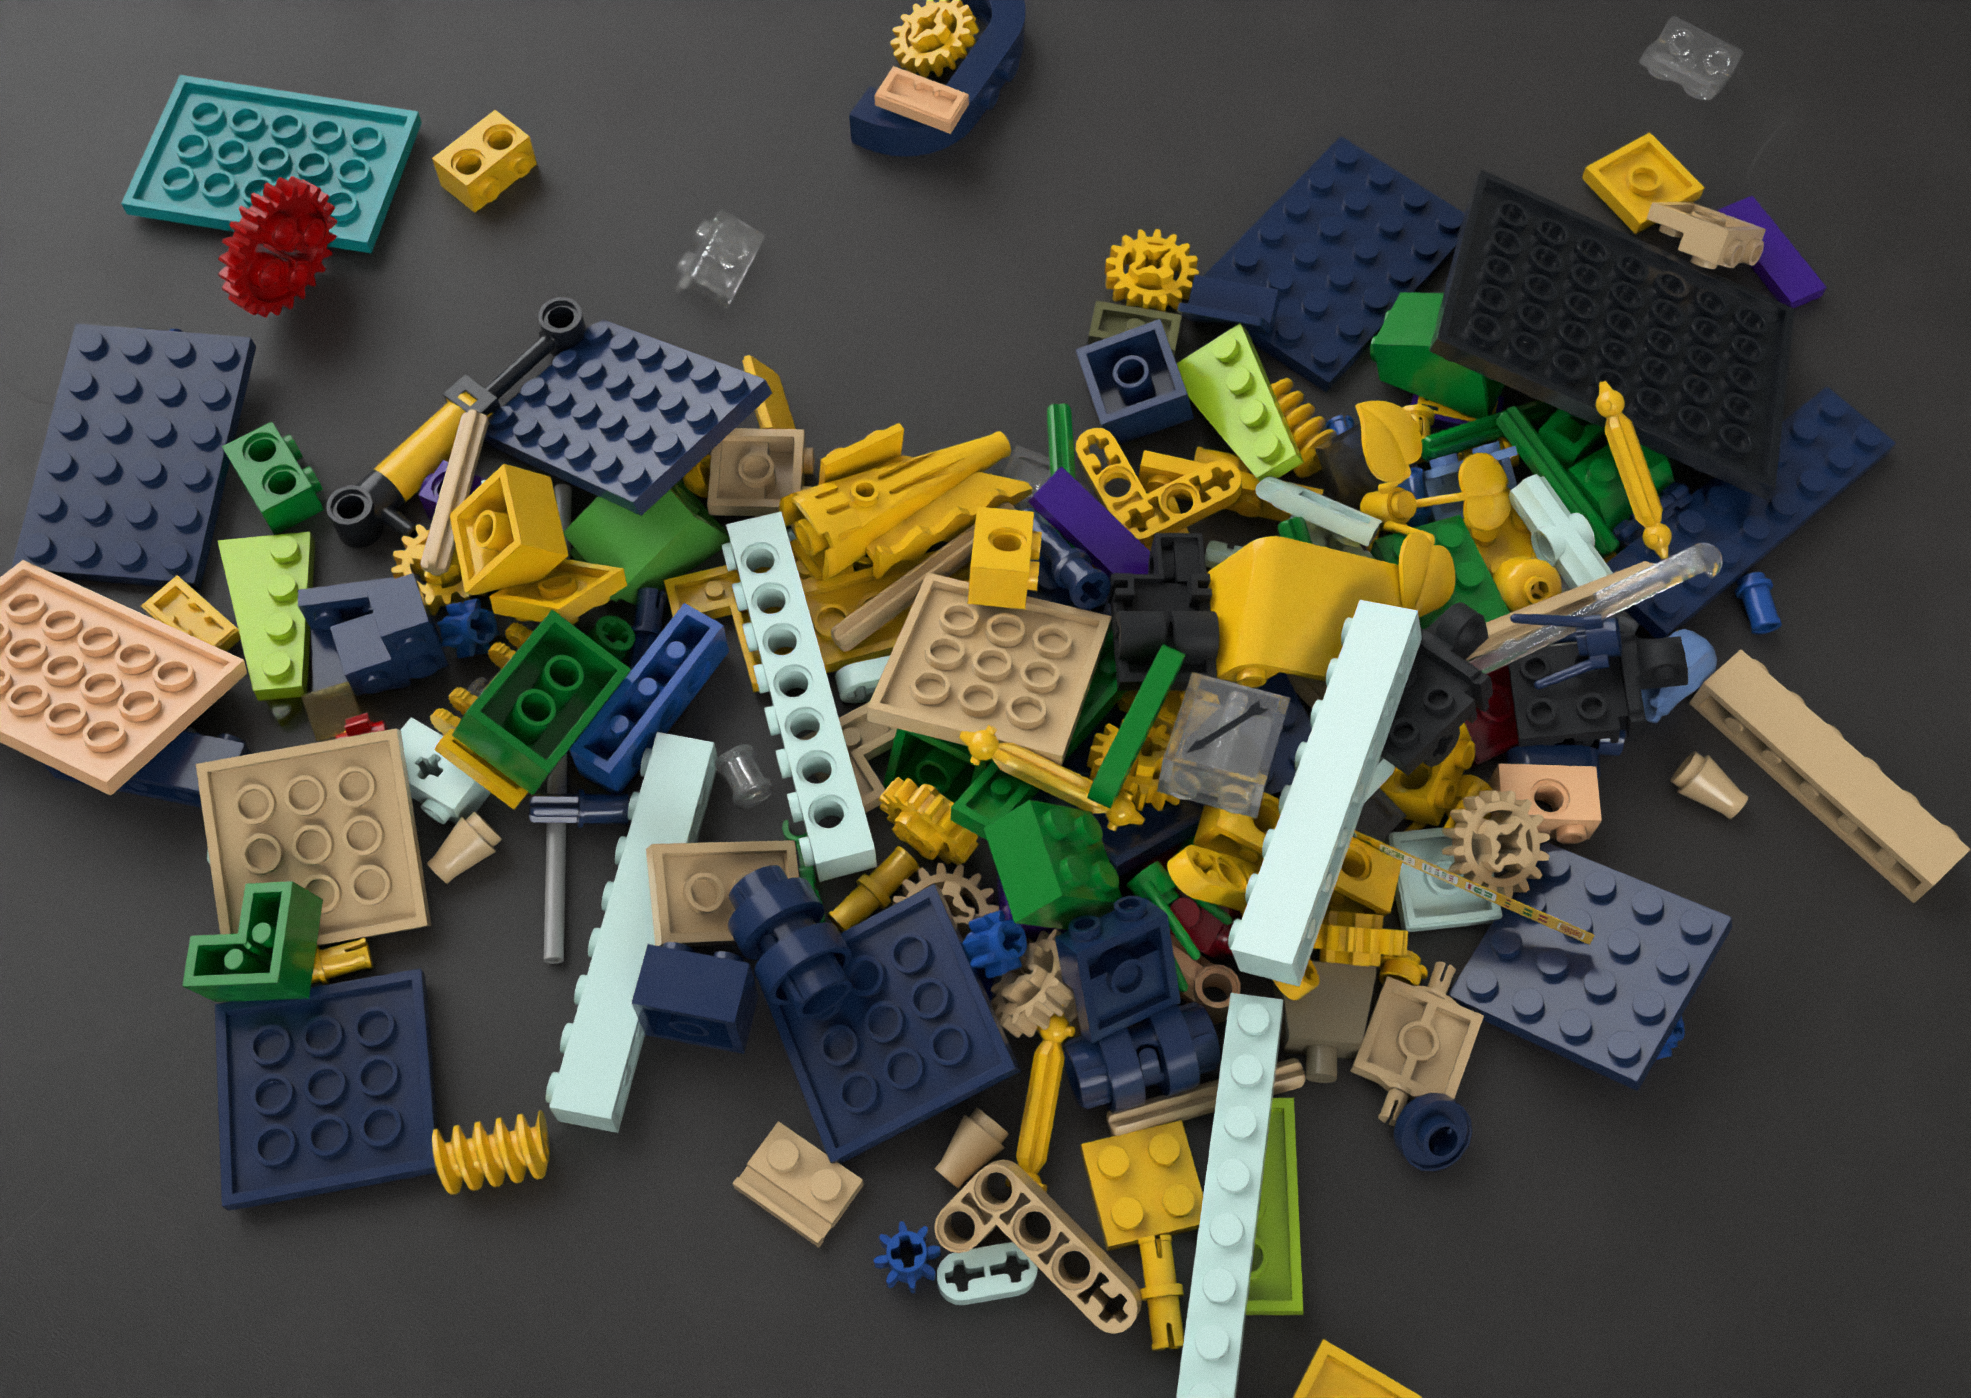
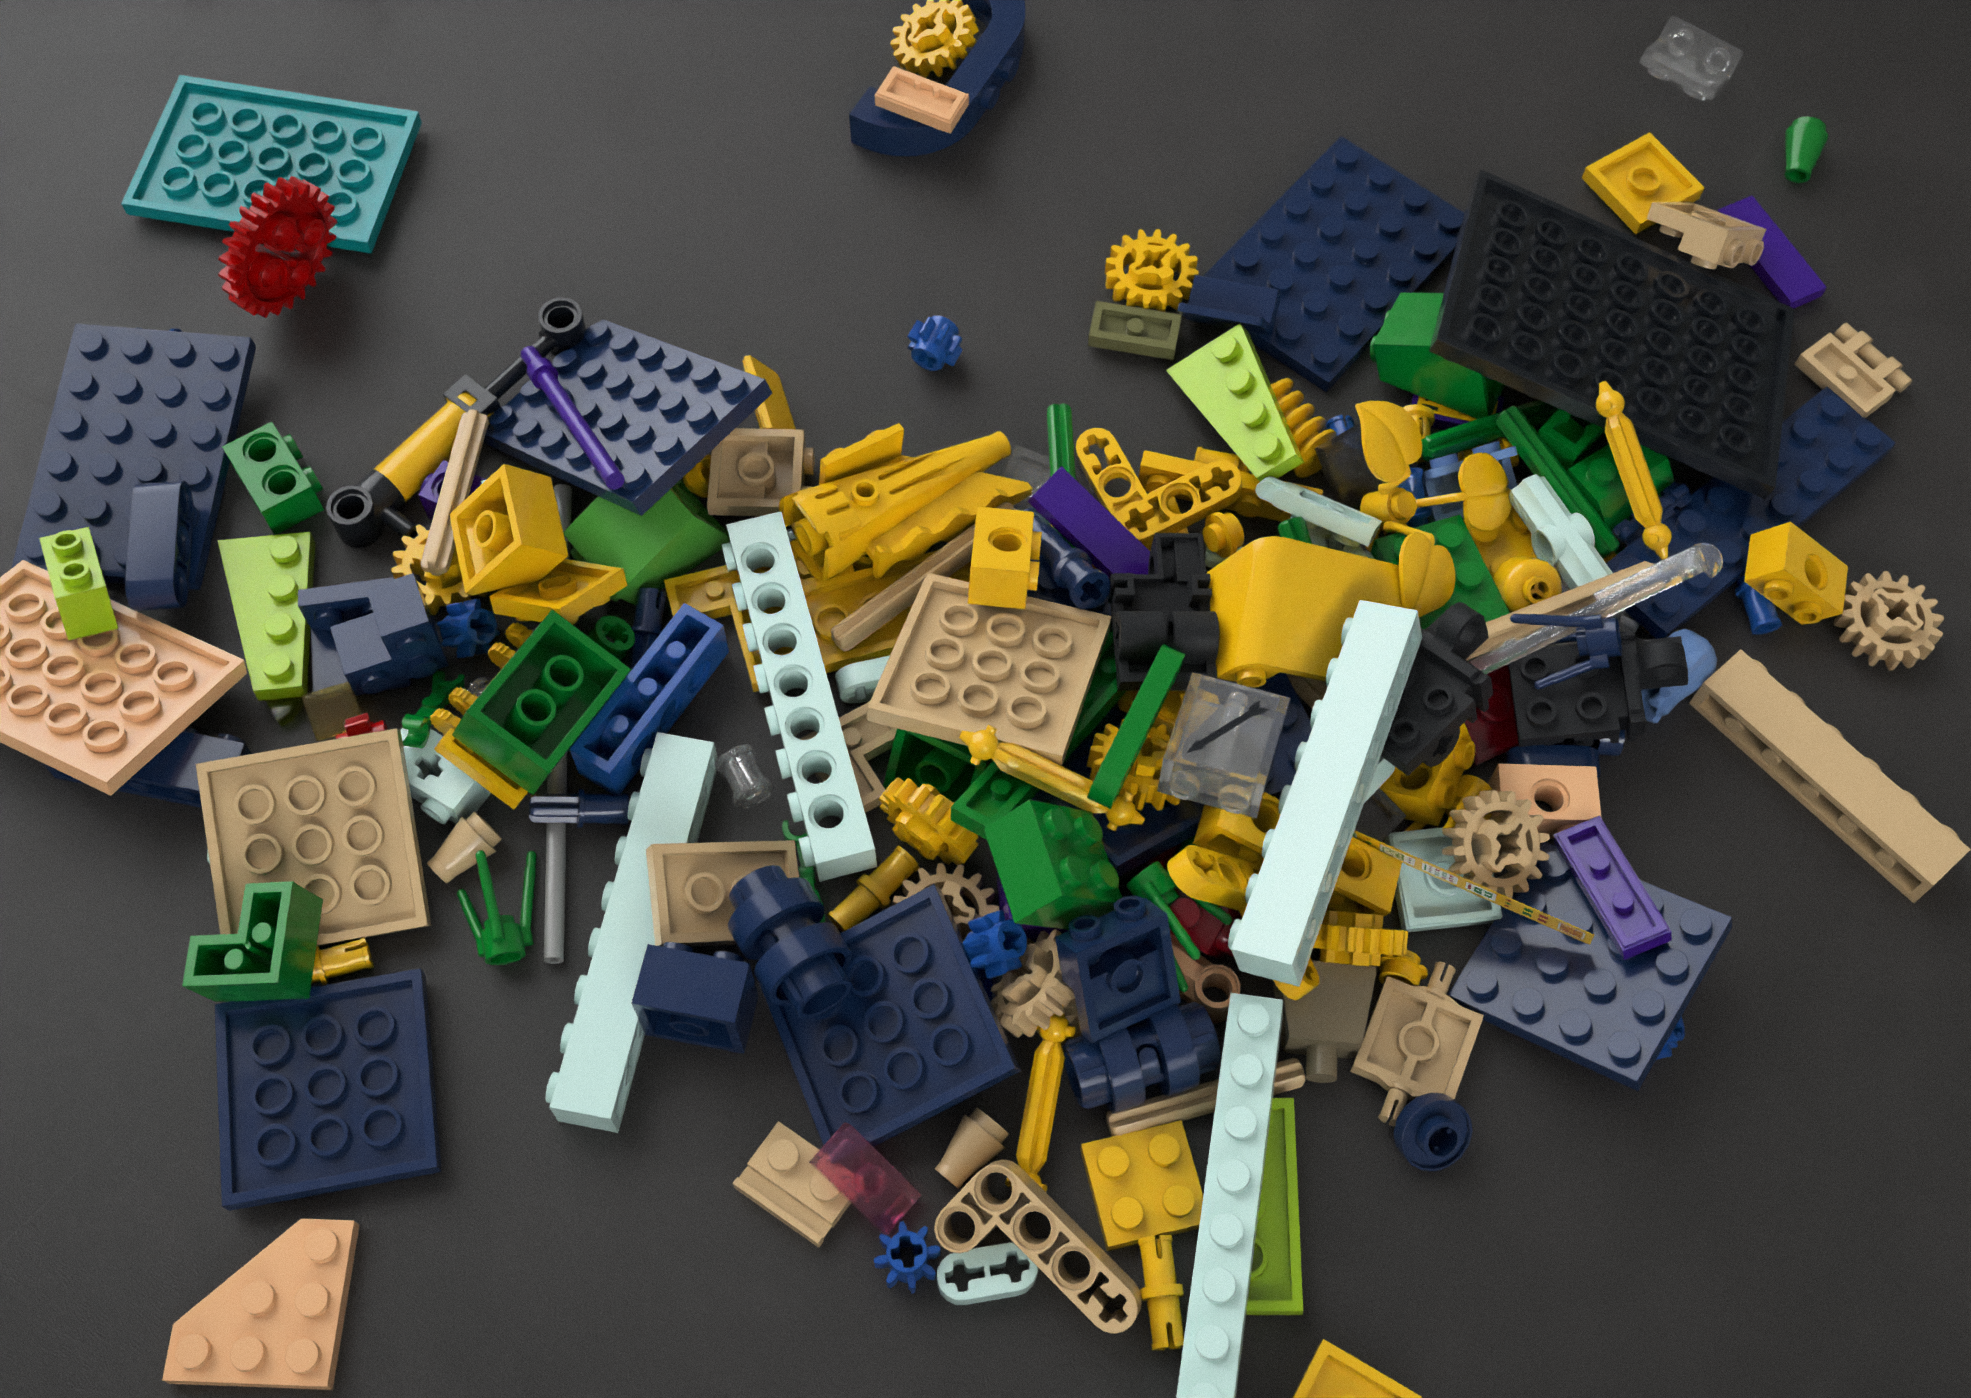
(78, 583): none -> lime brick
(159, 546): none -> dark blue beam
(189, 612): yellow plate -> none
(274, 1317): none -> light nougat plate
(420, 723): none -> green piece
(485, 161): yellow brick -> none
(491, 1154): yellow piece -> none
(502, 938): none -> green plant
(545, 377): none -> dark purple bar
(720, 259): clear bracket -> none
(865, 1178): none -> clear pink plate
(935, 343): none -> blue gear
(1135, 382): dark blue brick -> none
(1223, 533): none -> yellow plate
(1612, 888): none -> tile
(1709, 785): tan cone -> none
(1796, 573): none -> yellow brick
(1803, 147): none -> green cone
(1853, 369): none -> tan plate
(1889, 621): none -> tan gear

